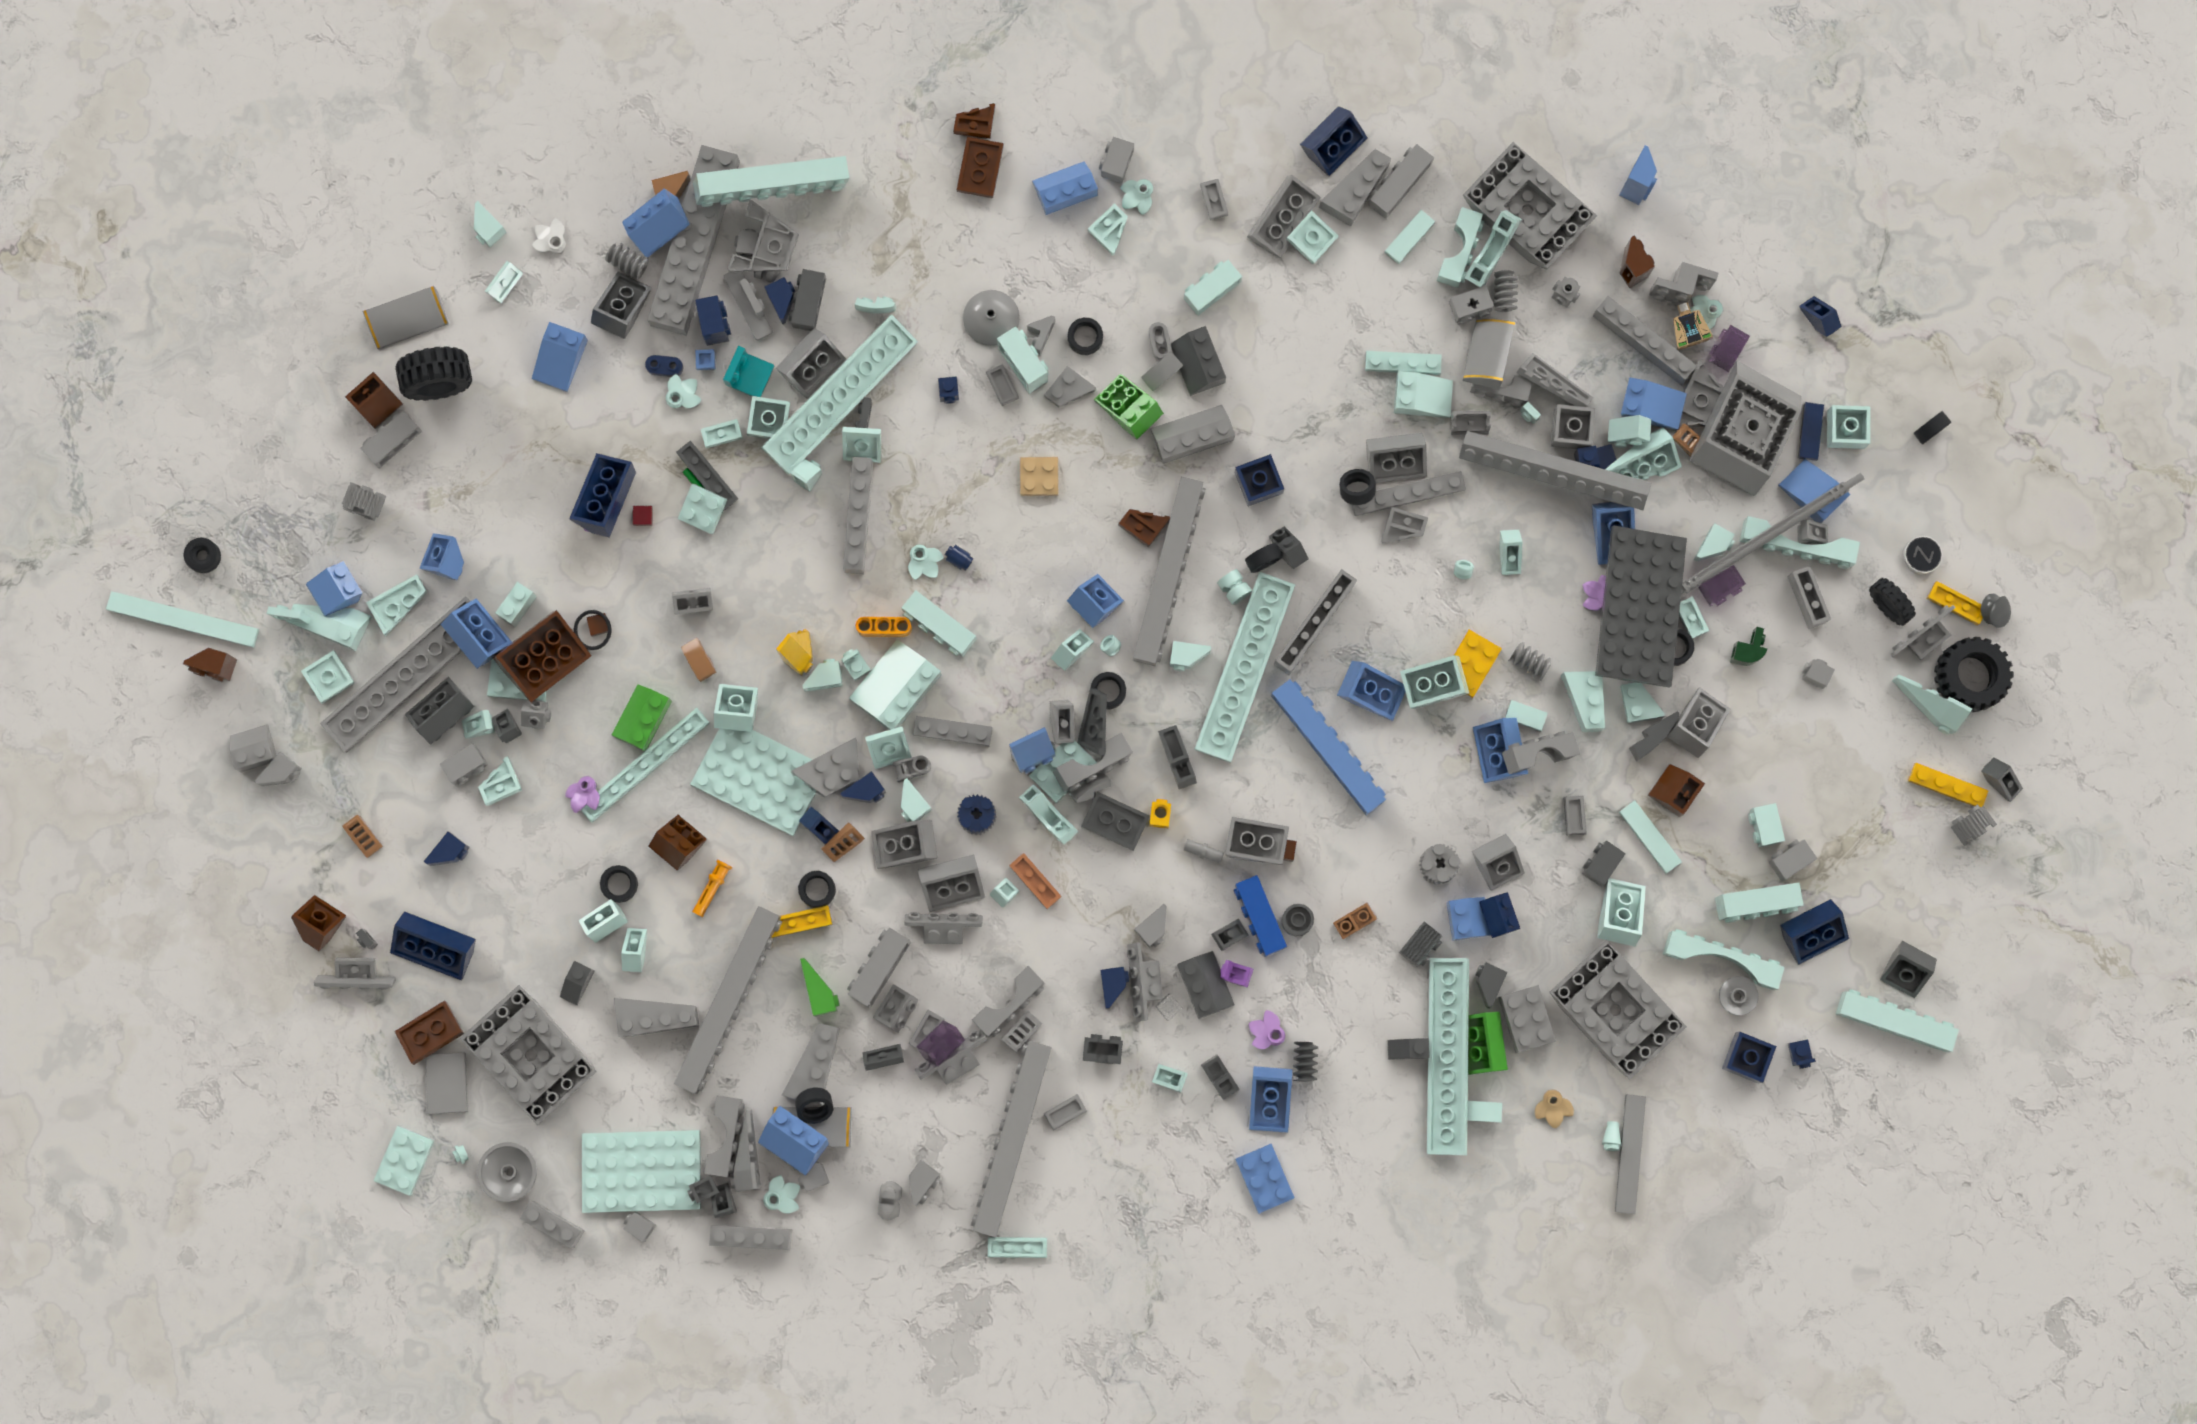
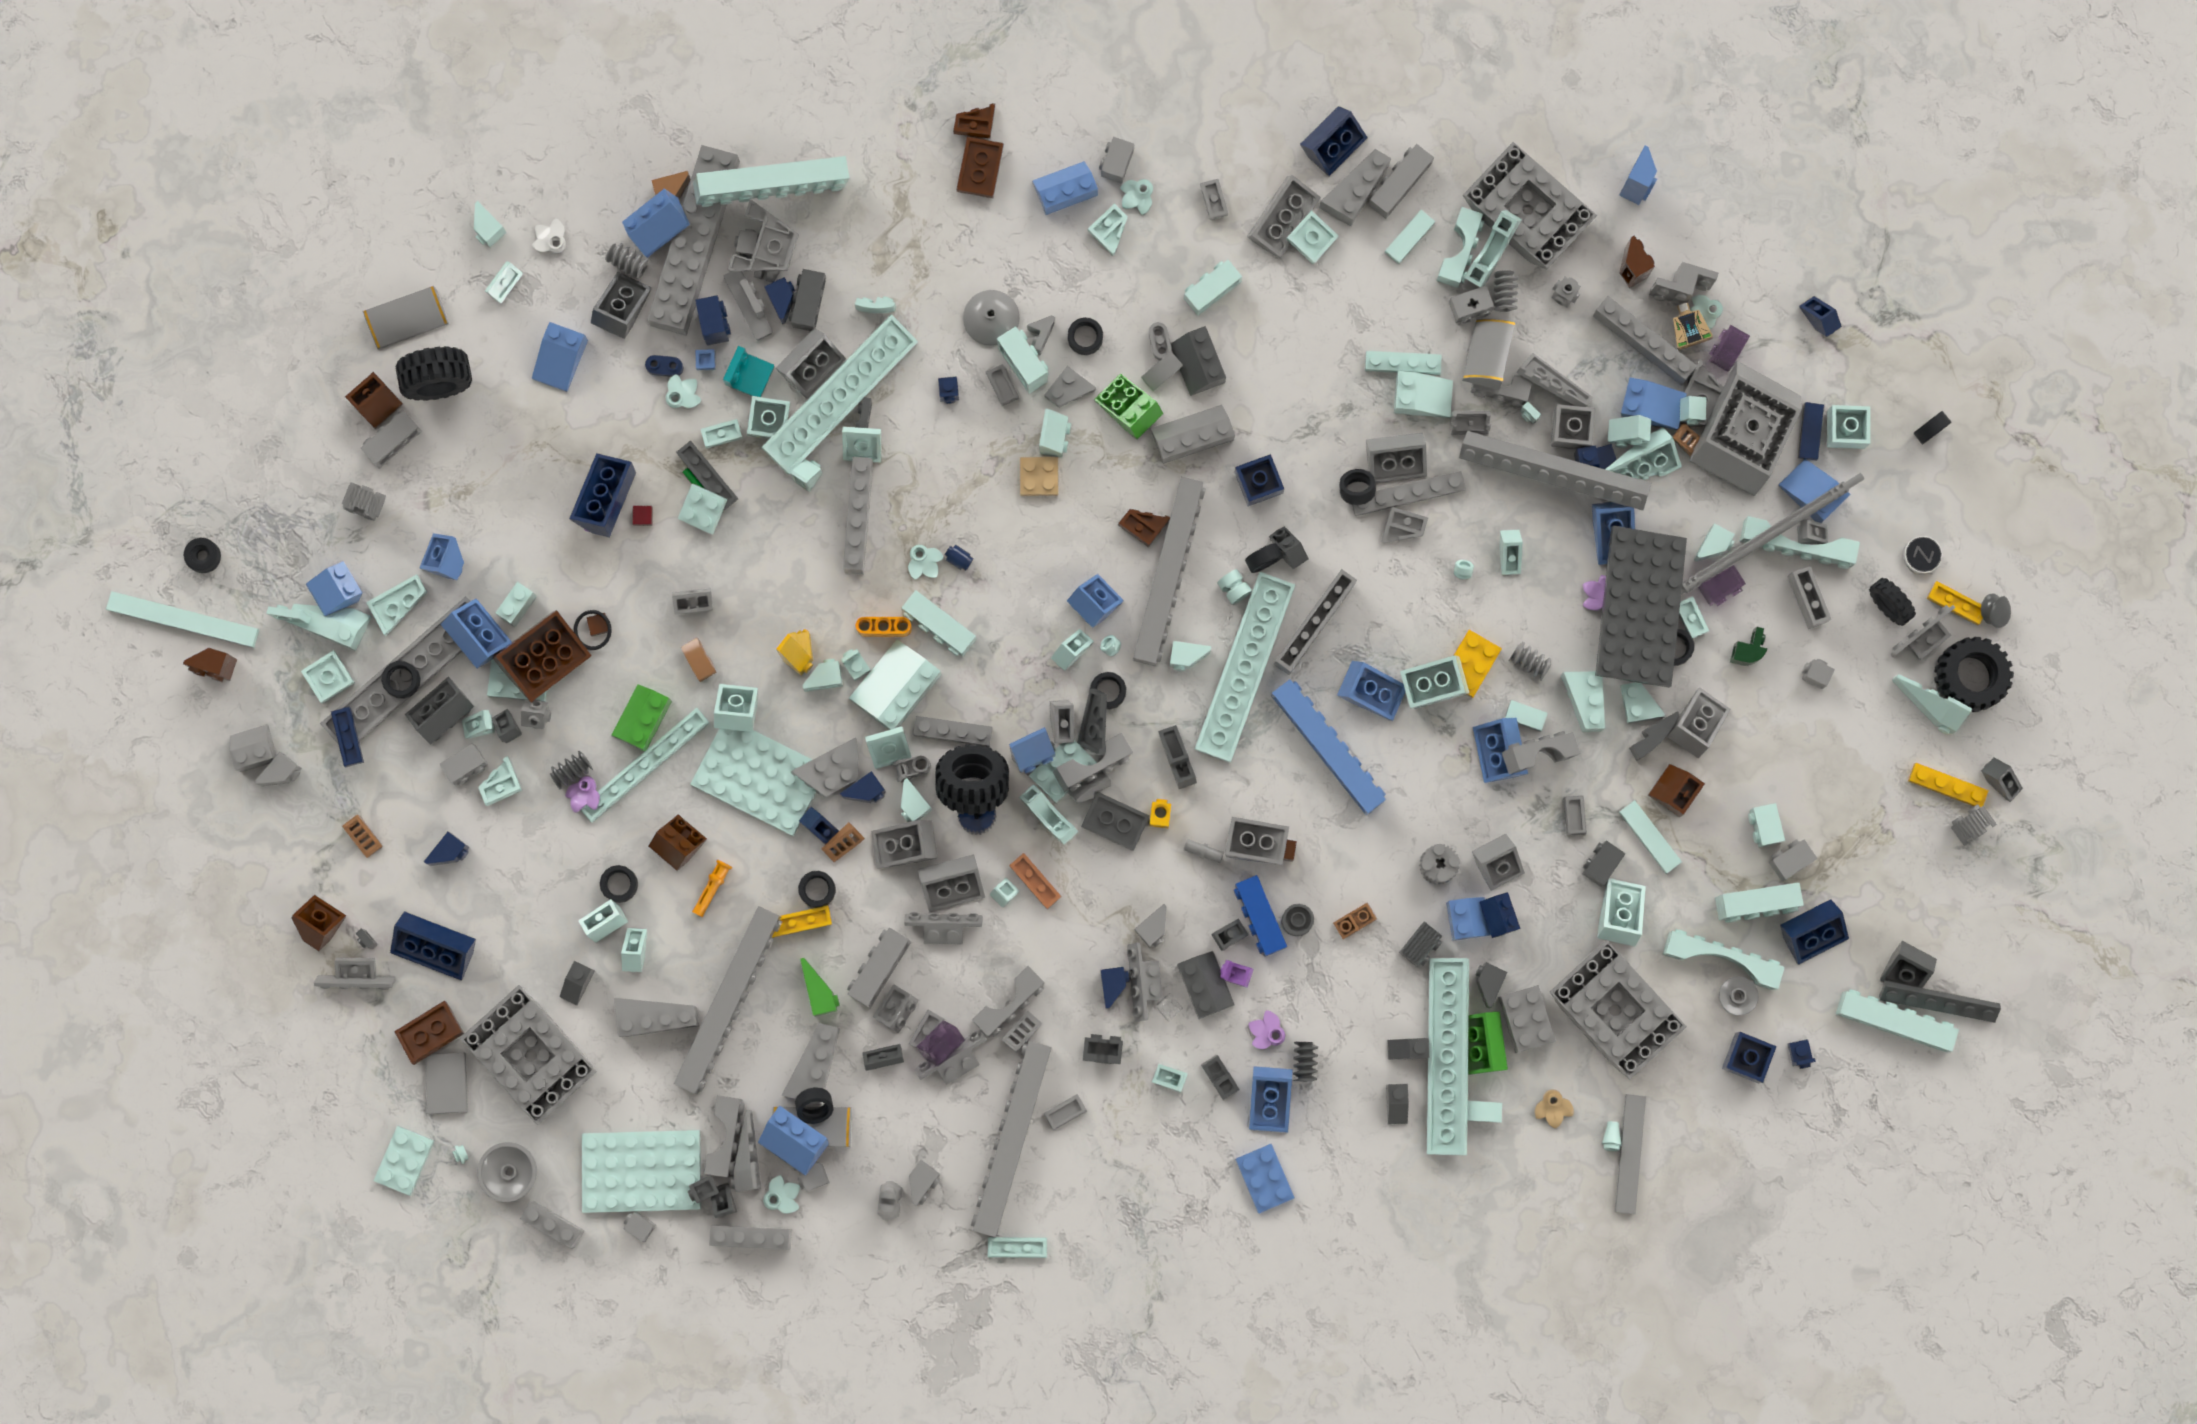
(347, 737): none -> dark blue tile
(400, 665): none -> black tyre
(570, 769): none -> dark grey piece
(972, 796): none -> black tyre
(1054, 433): none -> light aqua slope
(1397, 1103): none -> dark grey slope
(1692, 410): none -> light aqua brick
(1940, 1001): none -> dark grey plate

